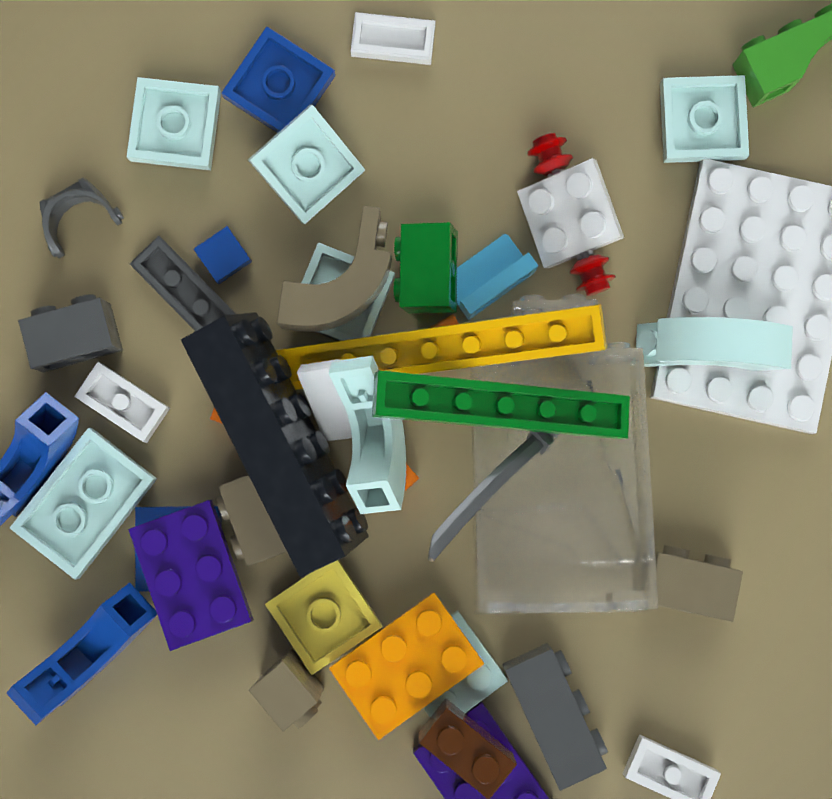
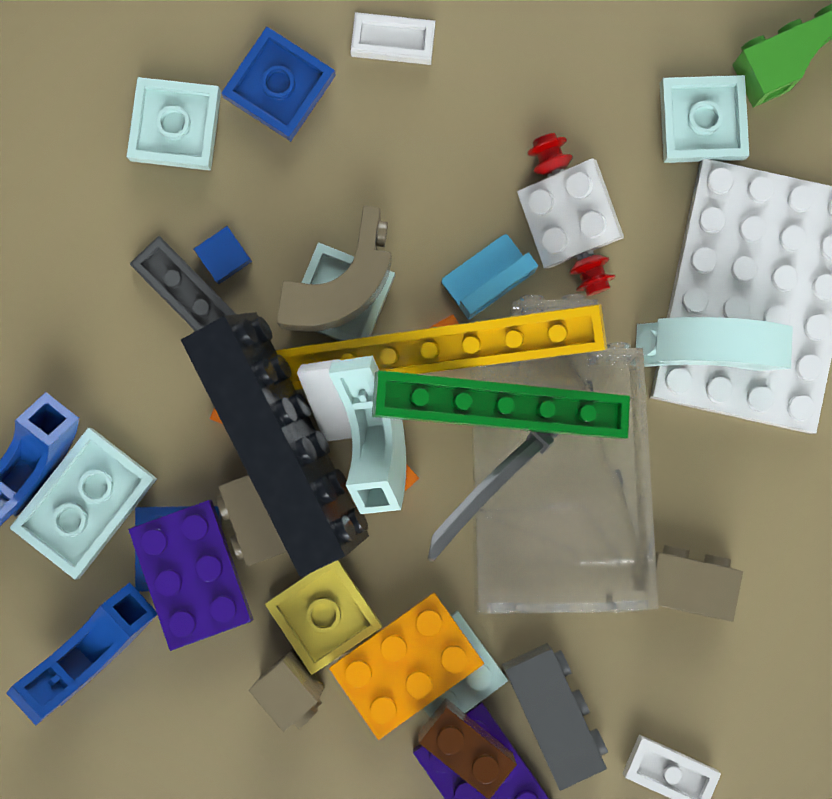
(55, 206): dark grey helmet -> none
(70, 333): dark grey brick -> none
(122, 402): white plate -> none
(306, 164): light aqua plate -> none
(427, 268): green brick -> none

